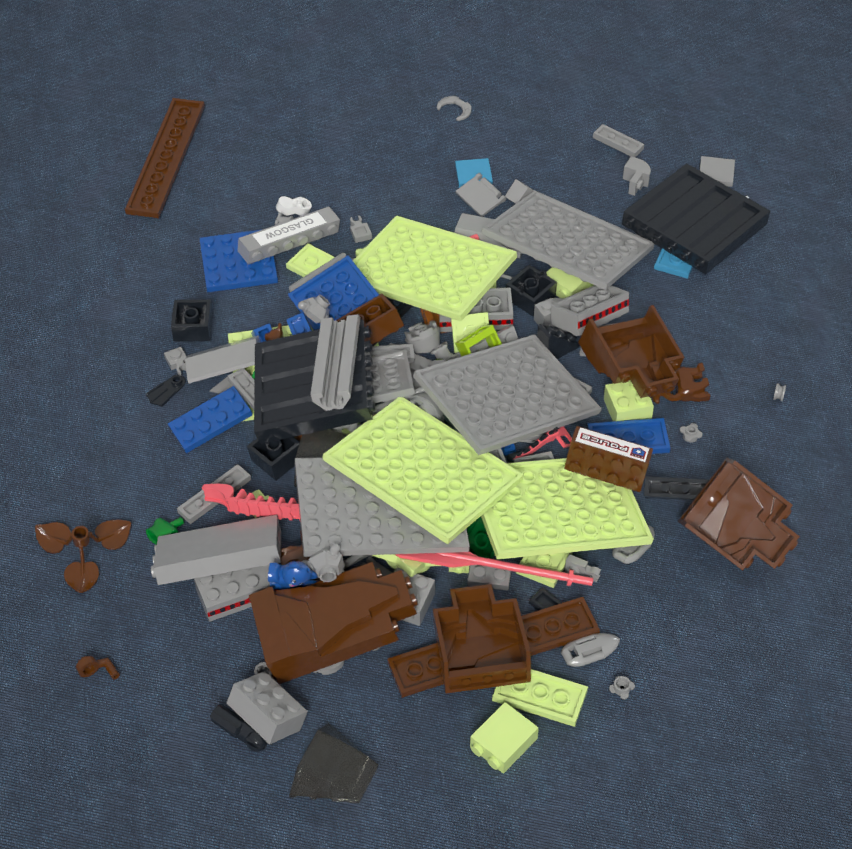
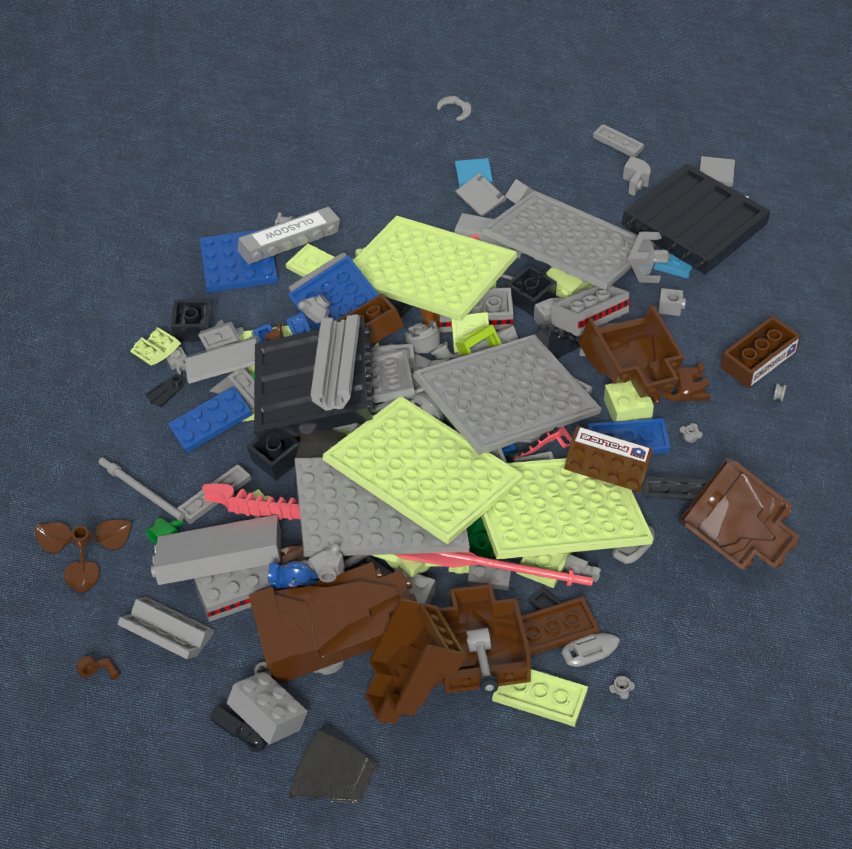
(115, 470): none -> light grey bar
(156, 347): none -> yellowish green slope
(165, 158): reddish brown plate -> none
(166, 627): none -> light grey slope
(220, 335): none -> light grey panel
(293, 206): white piece -> none
(359, 230): light grey plate -> none
(411, 660): none -> reddish brown panel
(479, 641): none -> light grey piece
(503, 737): yellowish green brick -> none
(644, 256): none -> light grey panel
(671, 302): none -> light grey brick
(760, 351): none -> reddish brown brick

